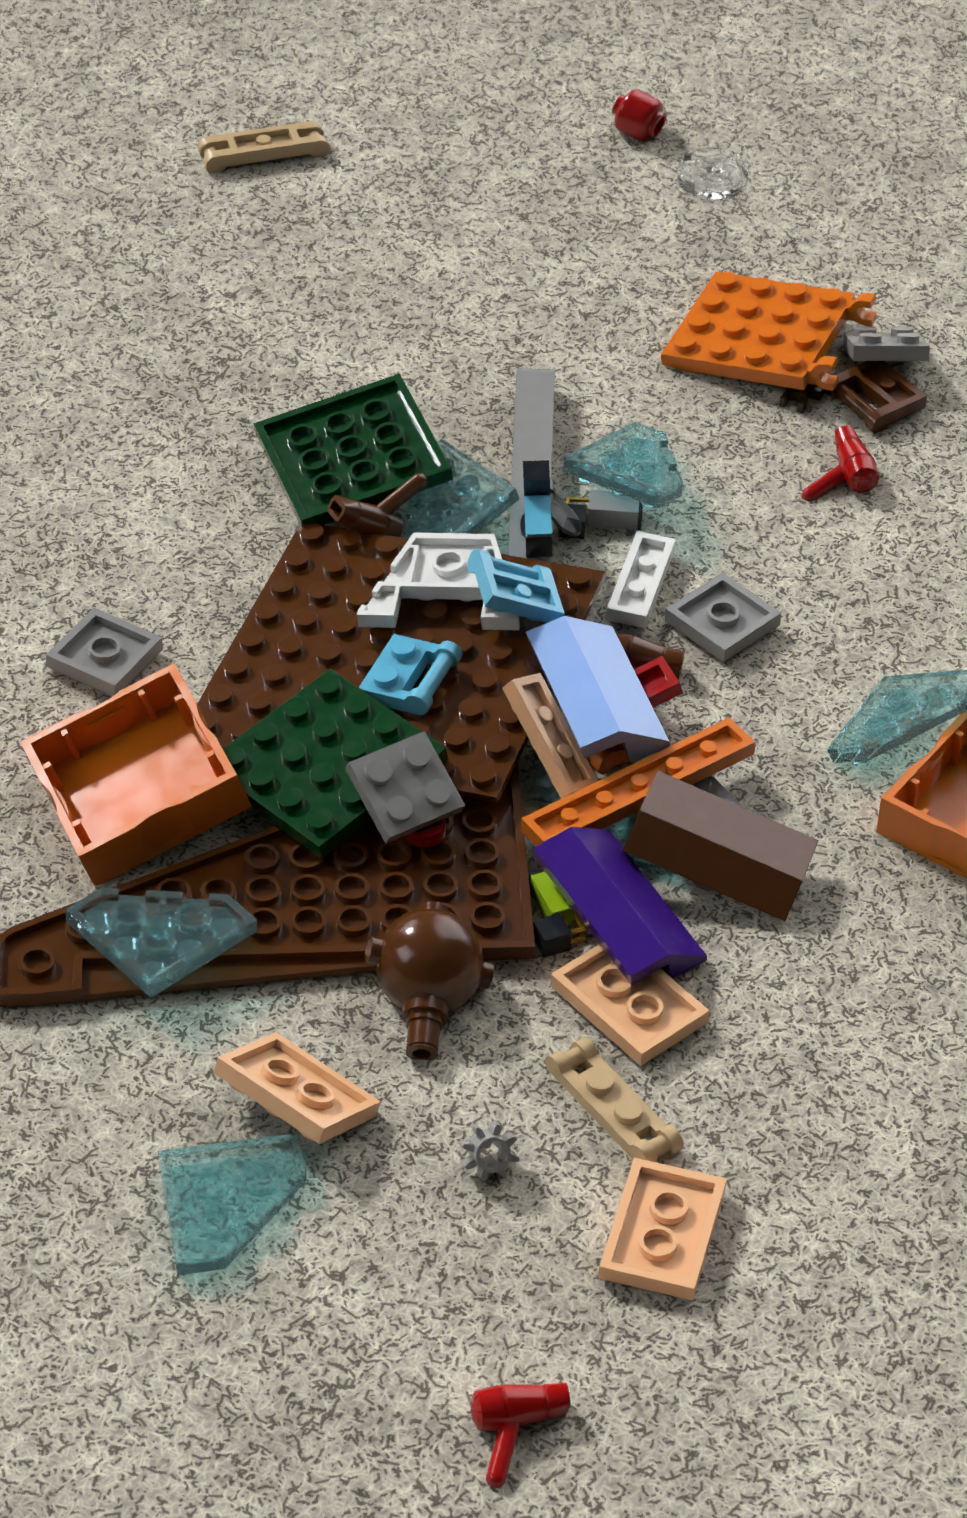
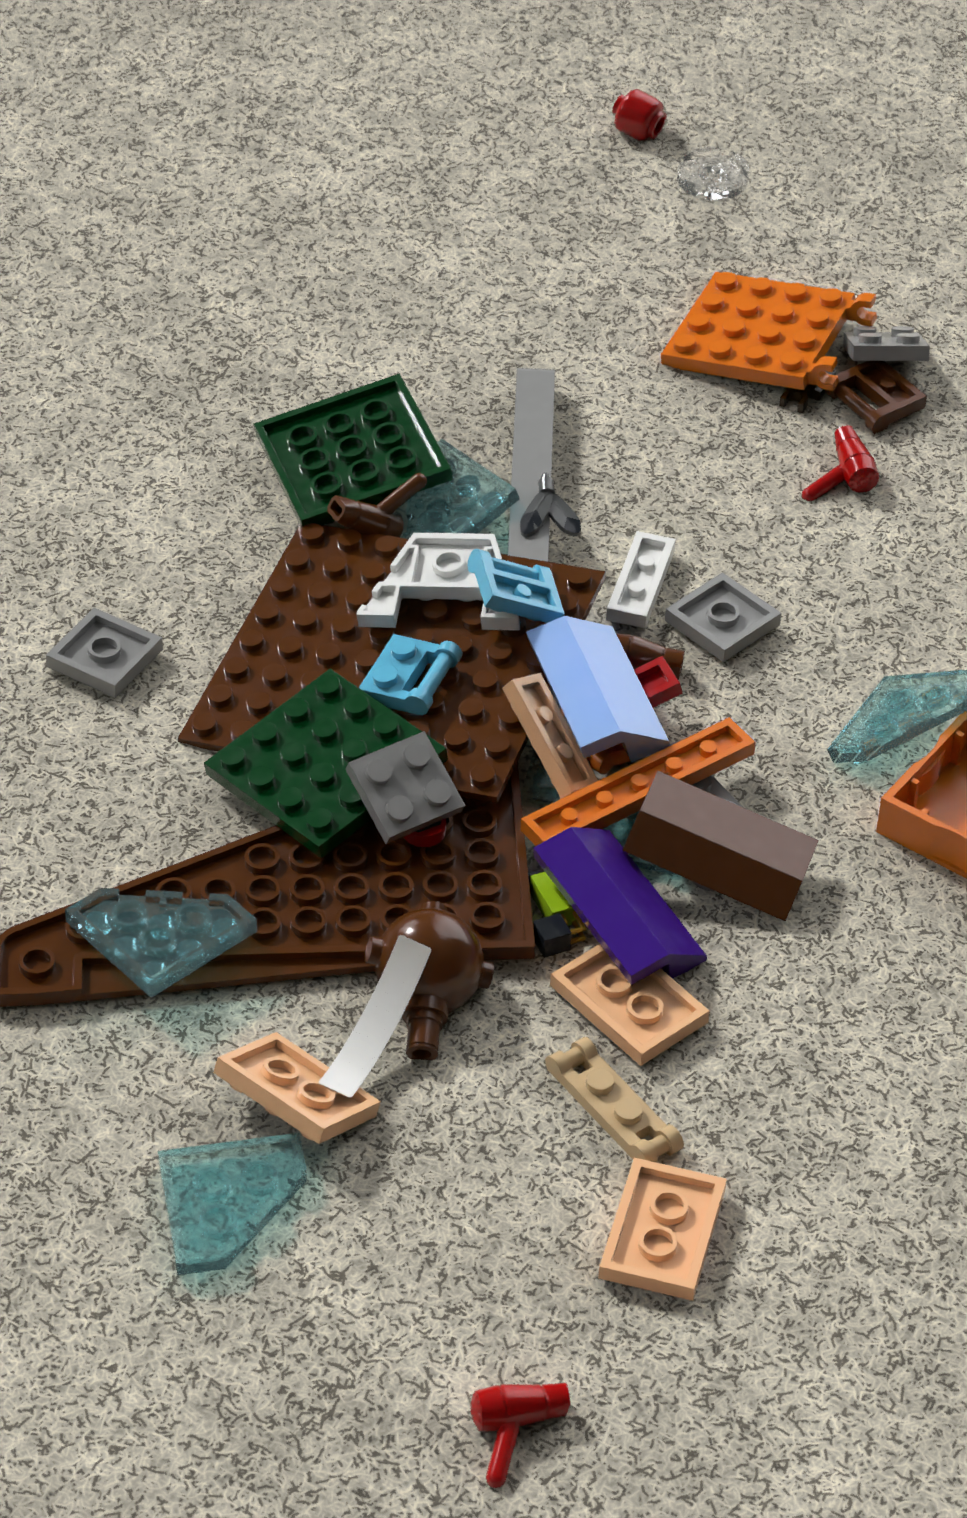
(135, 775): orange tile -> none
(262, 145): tan plate -> none
(378, 1017): none -> white sticker
(494, 1162): light grey gear -> none
(537, 508): piece -> none
(606, 511): light grey piece -> none
(630, 464): clear light blue plate -> none

